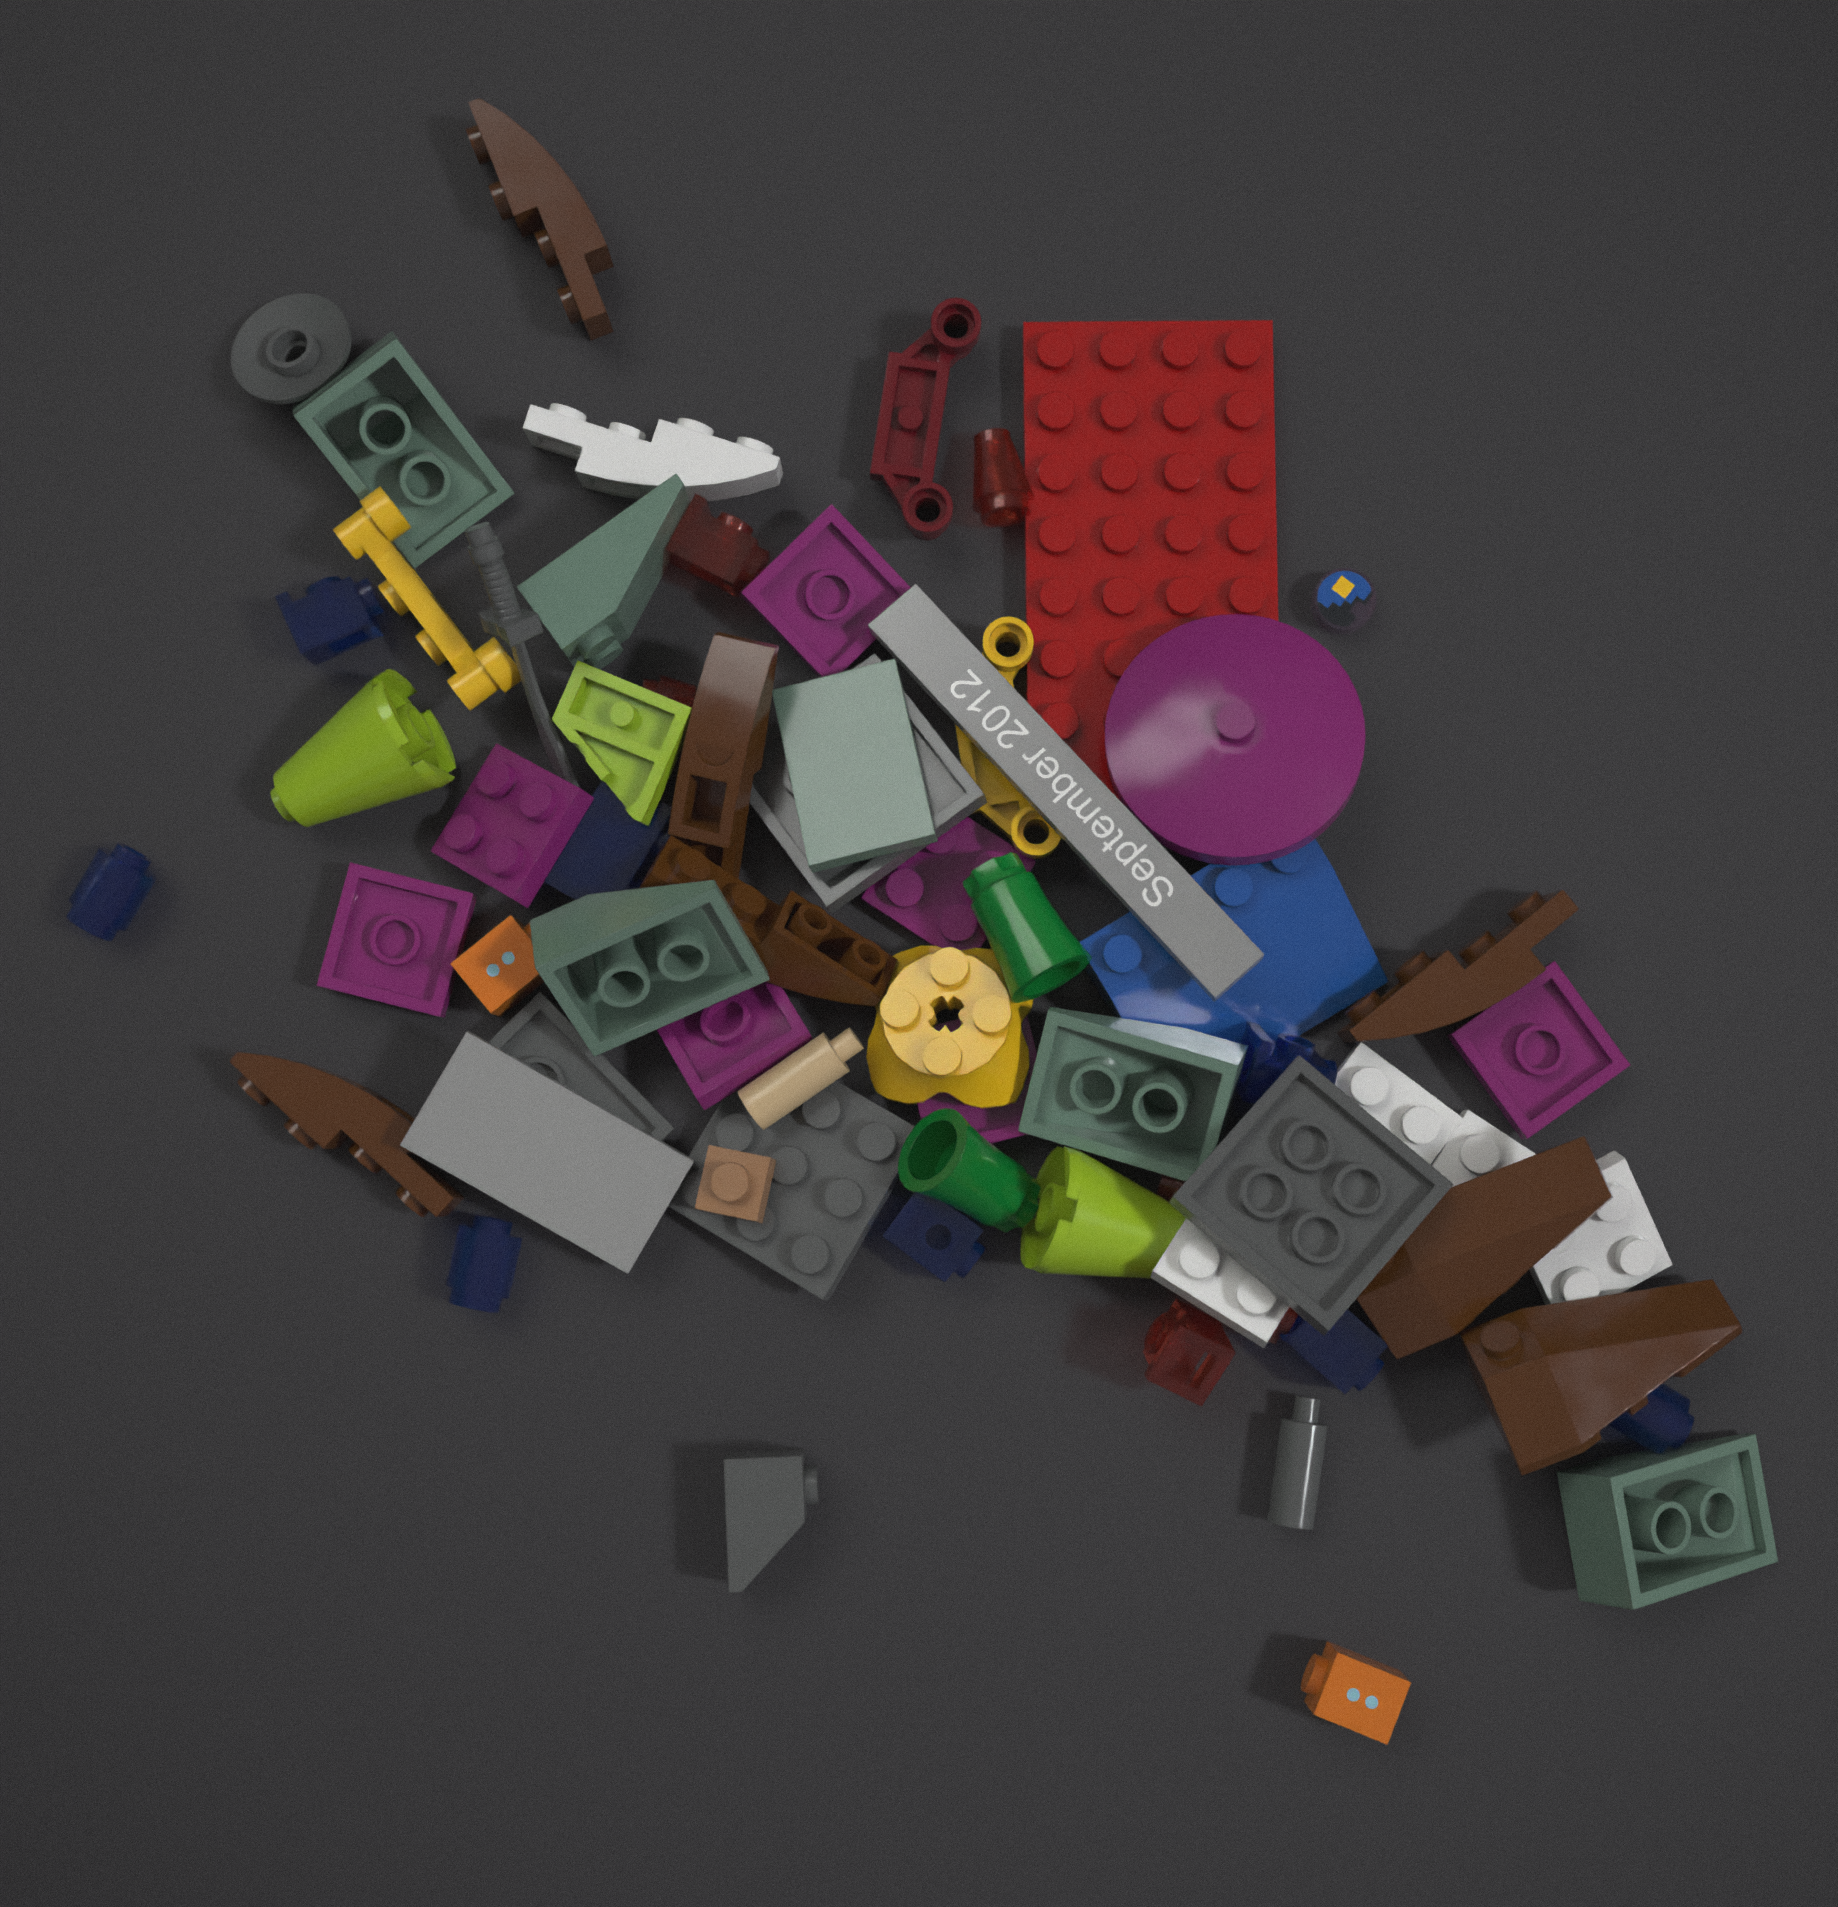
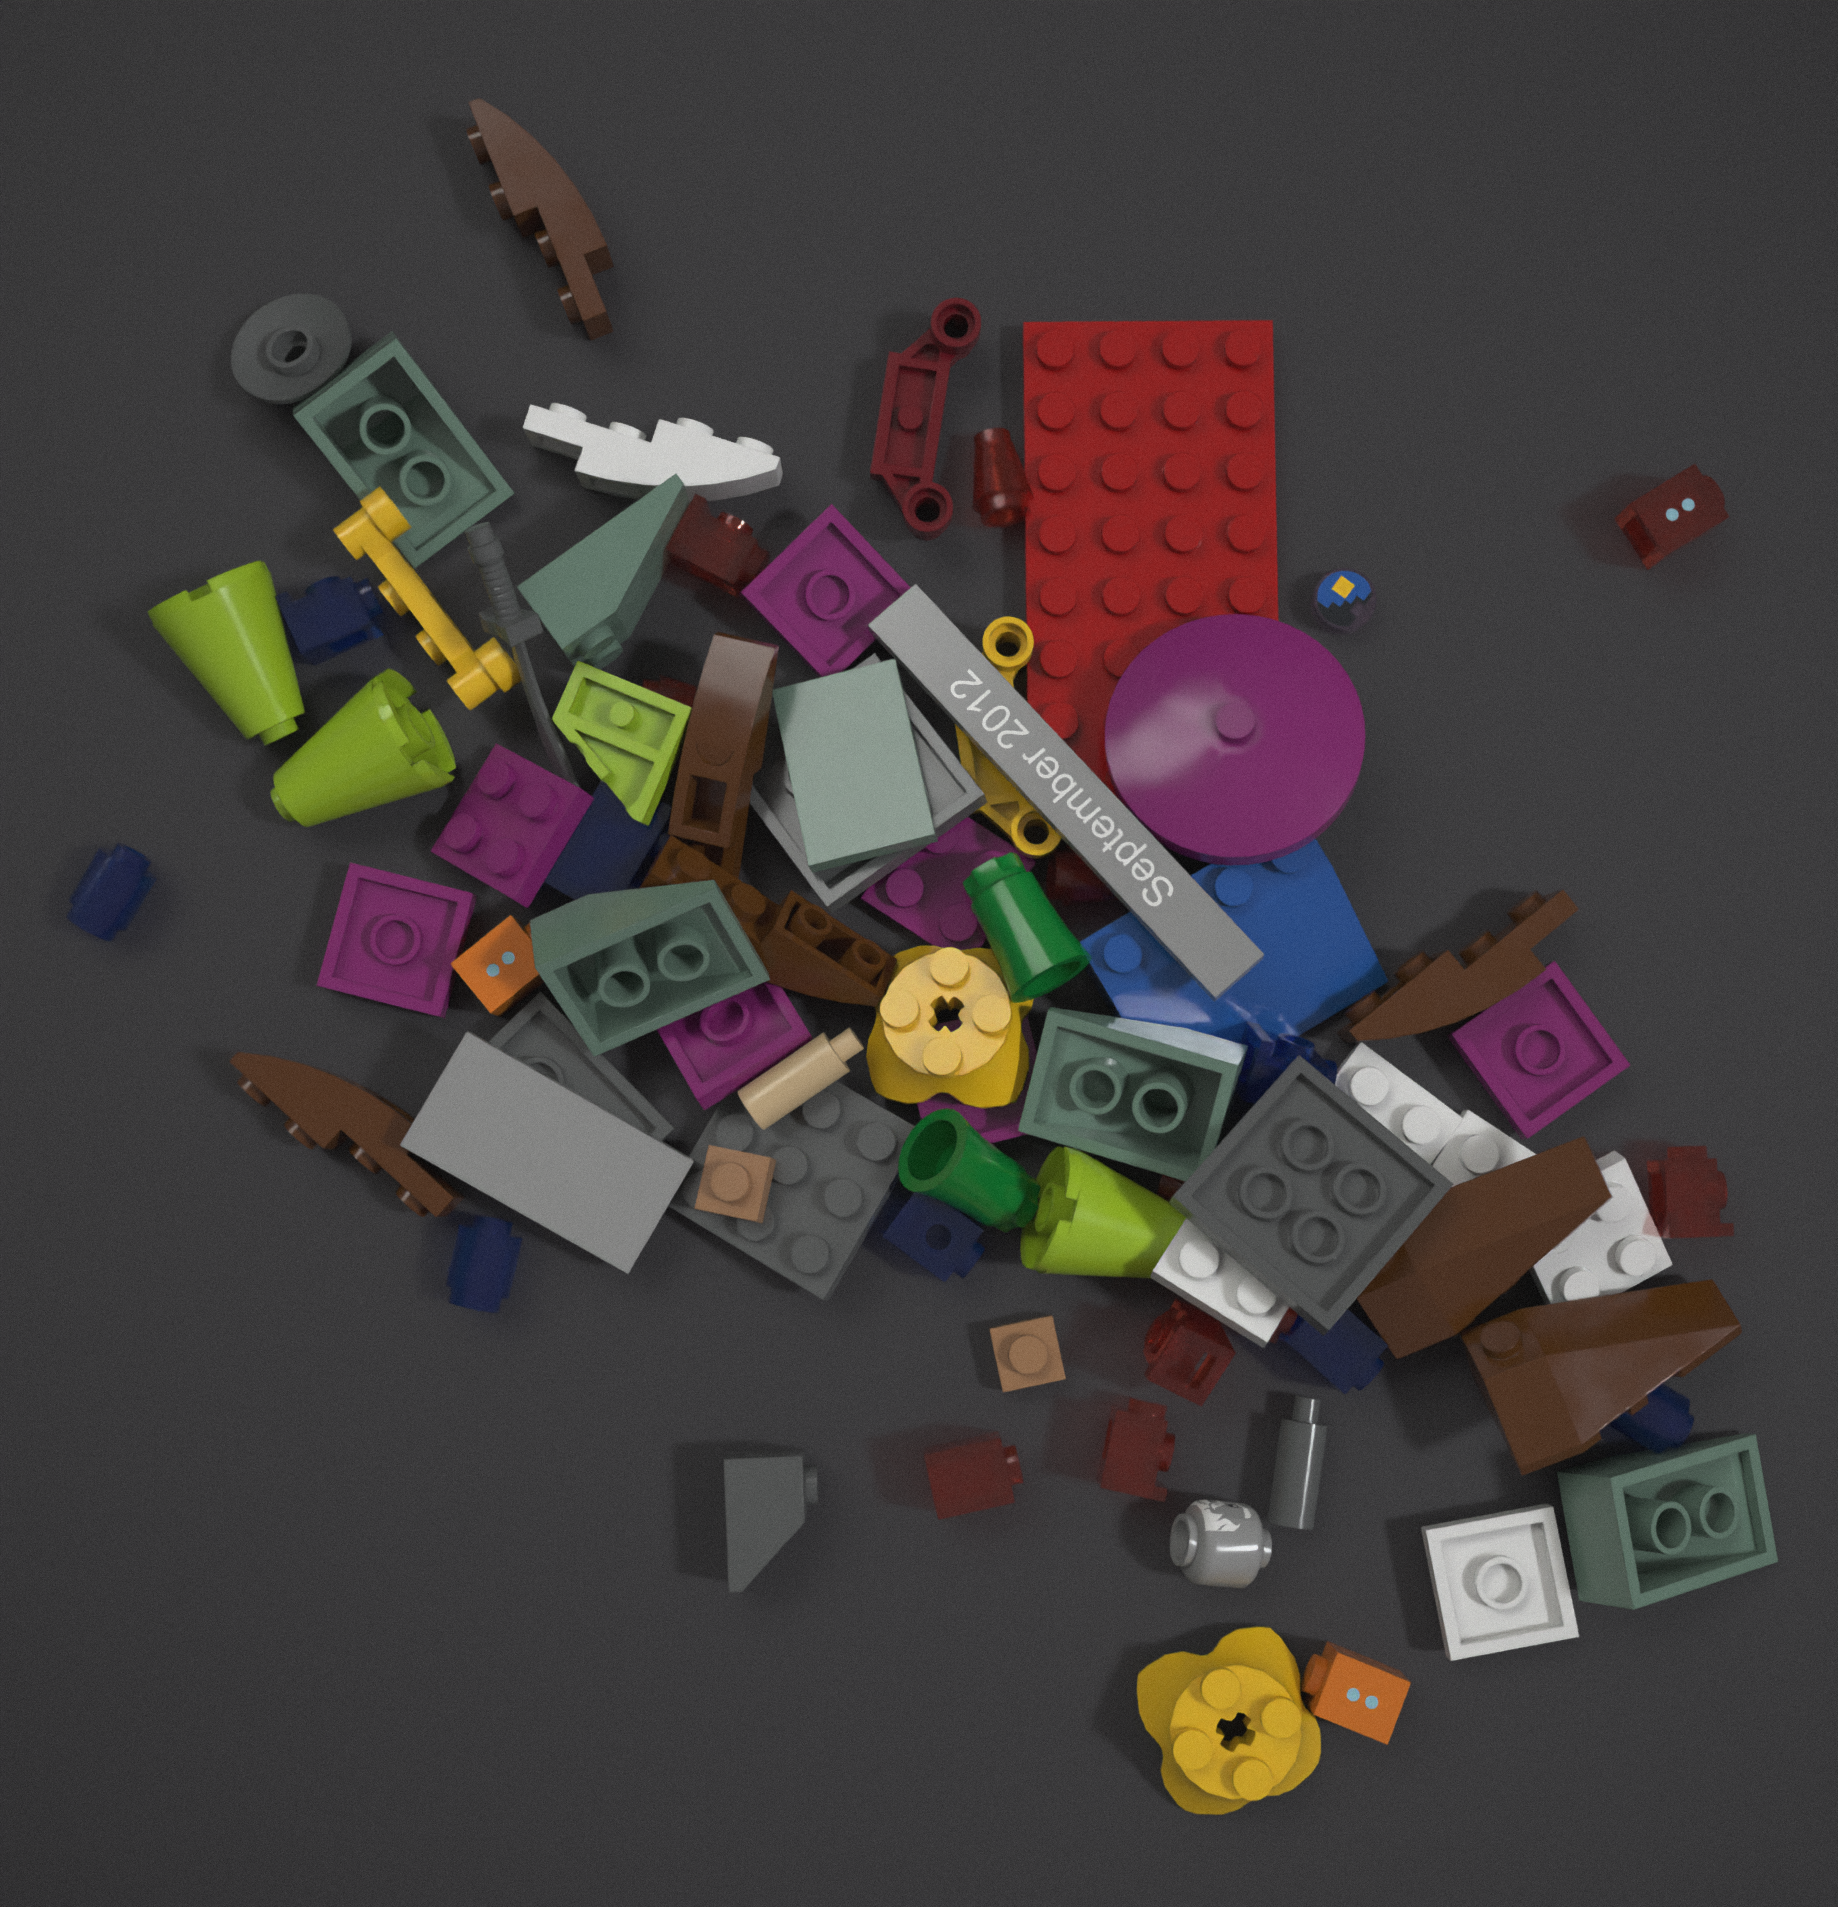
(237, 649): none -> lime cone
(972, 1474): none -> clear red brick
(1027, 1353): none -> medium nougat plate
(1073, 880): none -> clear red cone
(1136, 1449): none -> clear red brick
(1188, 1695): none -> yellow brick
(1220, 1543): none -> light grey head
(1499, 1581): none -> white plate
(1673, 515): none -> clear red brick
(1687, 1194): none -> clear red brick

